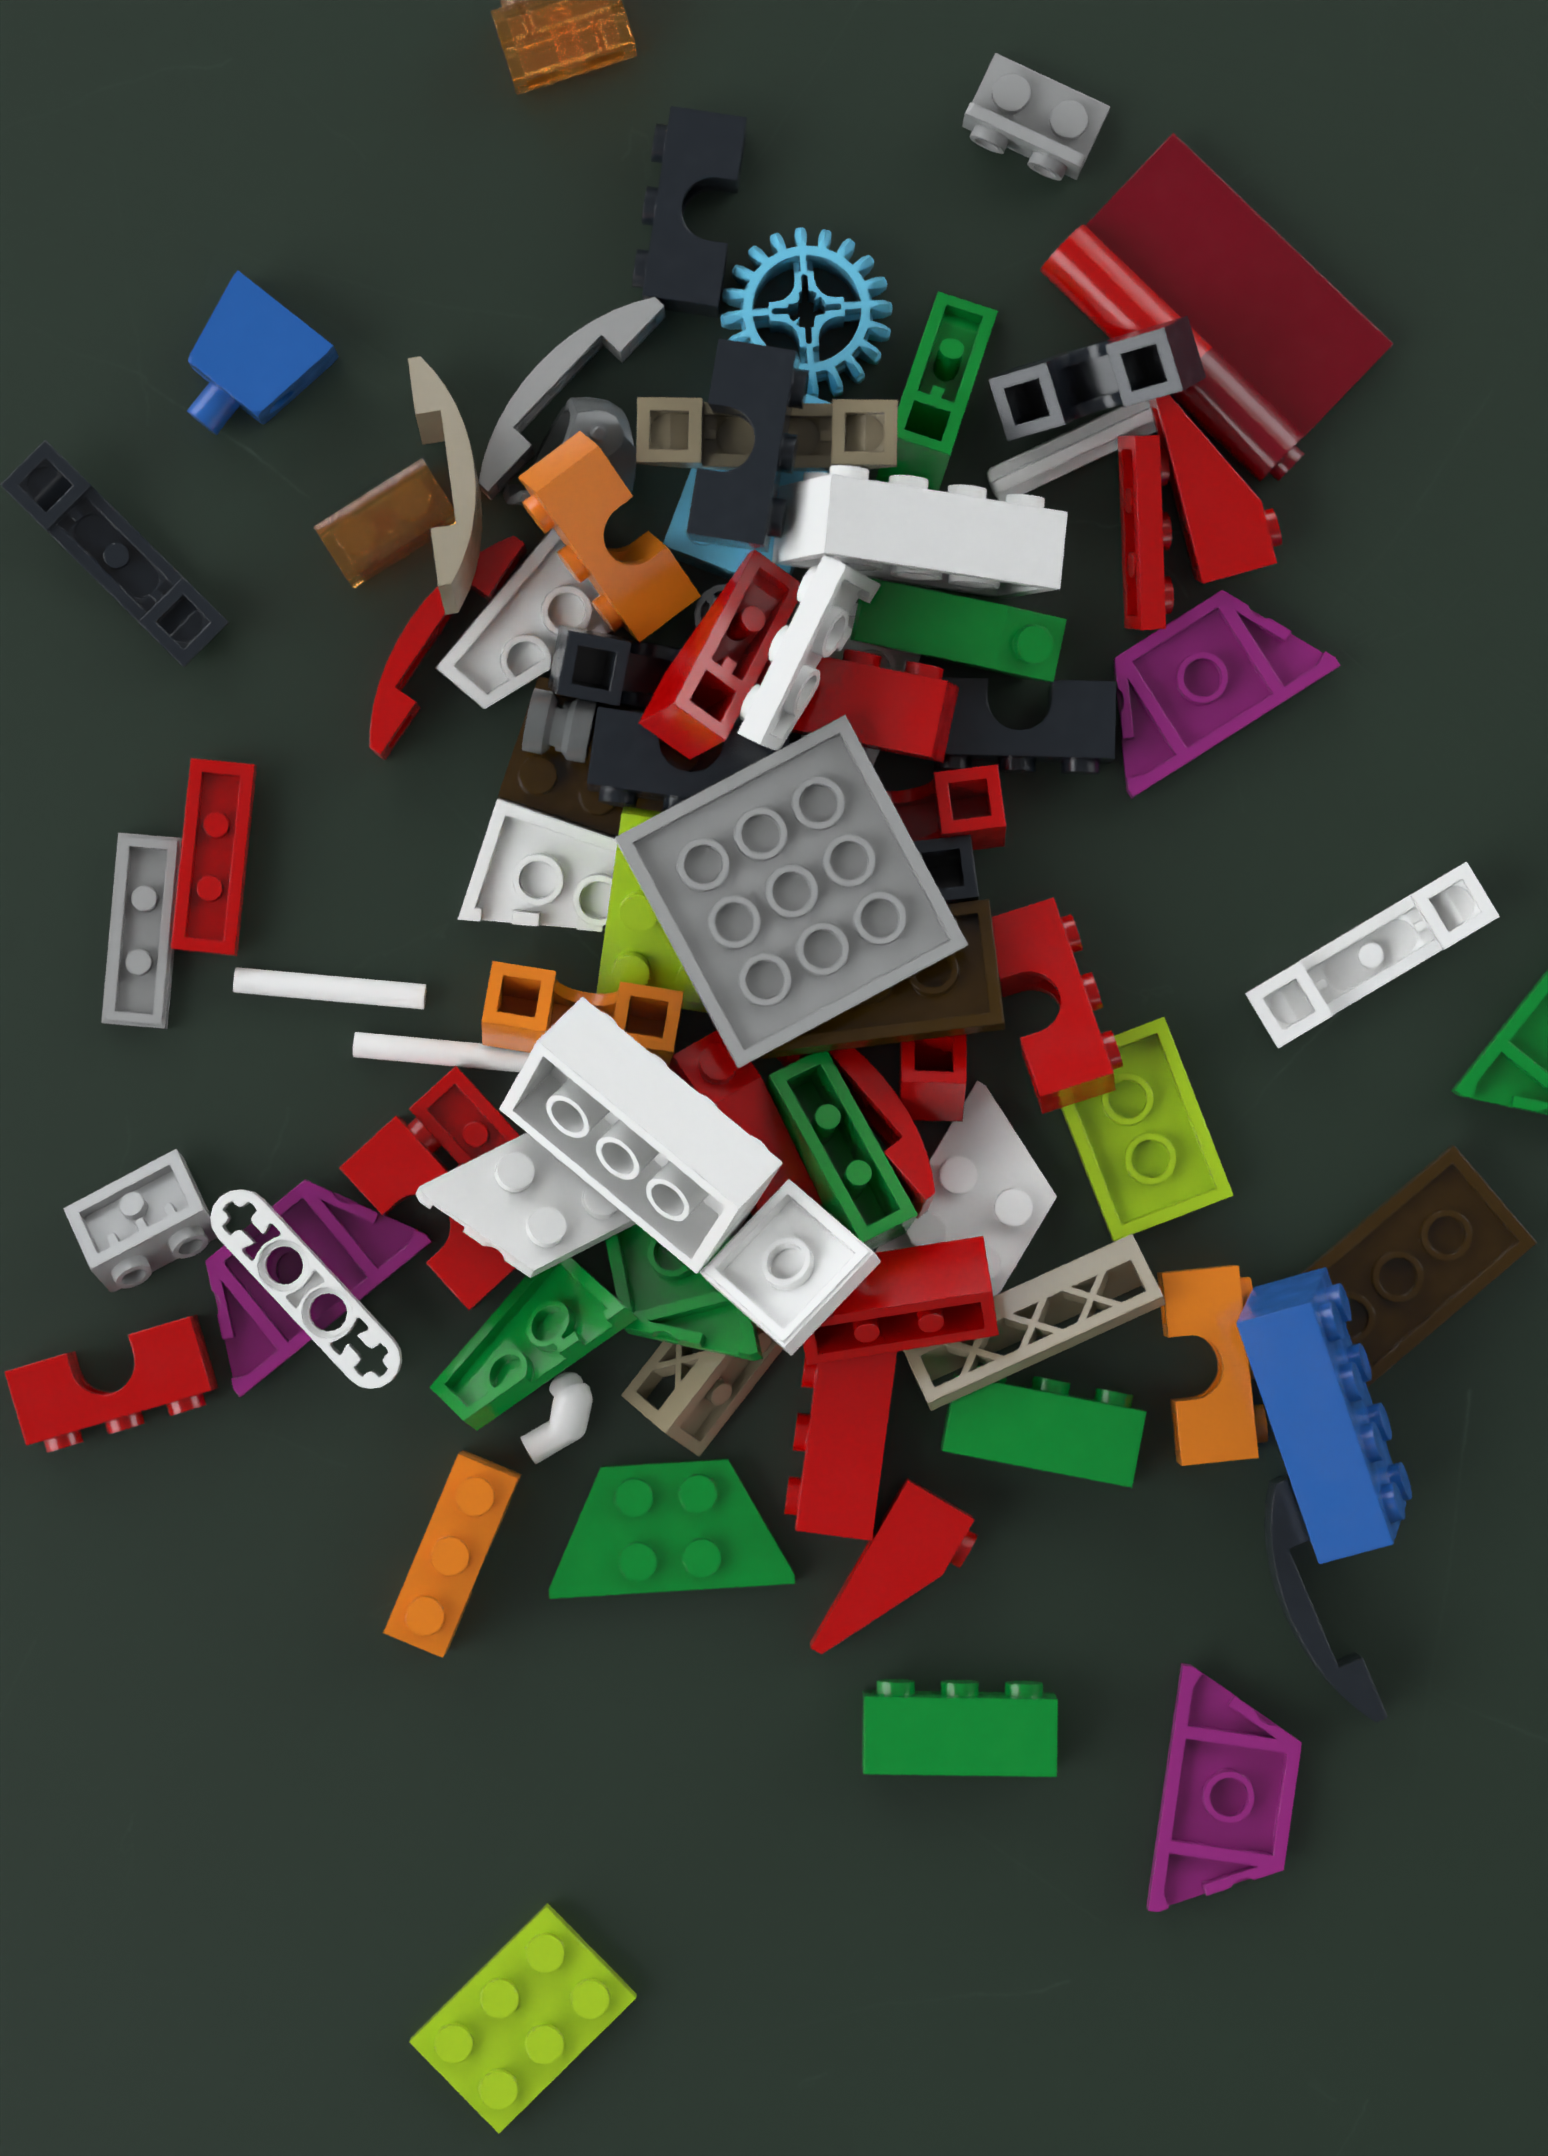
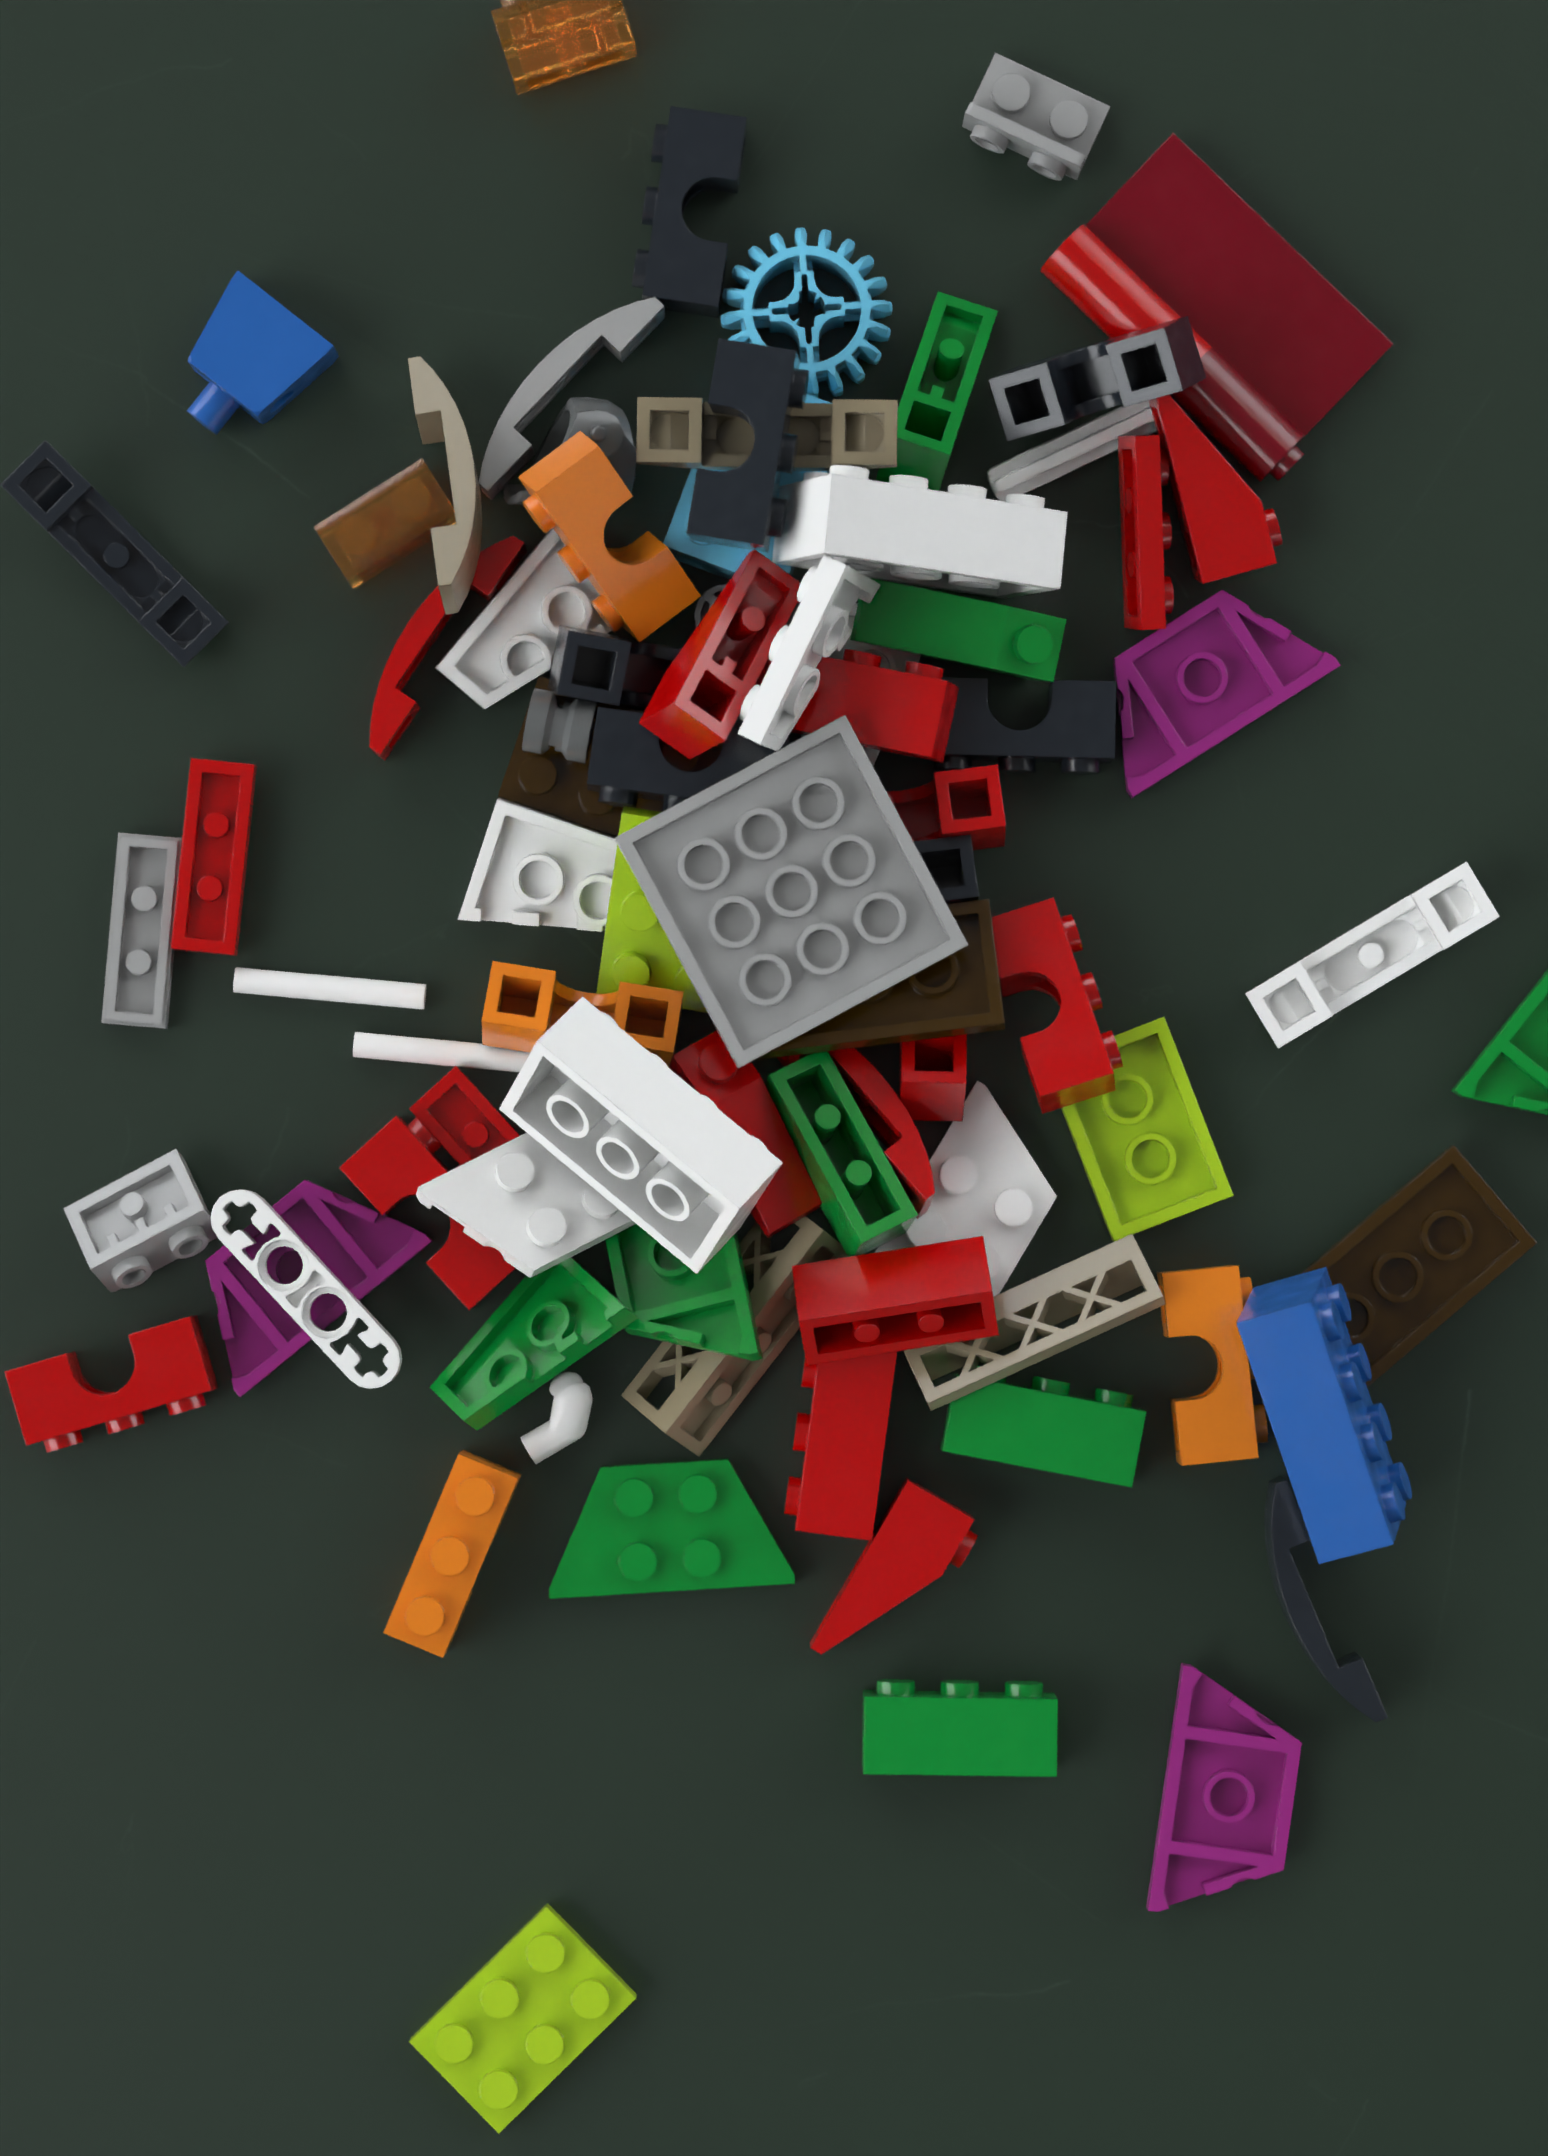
(790, 1267): white tile -> none

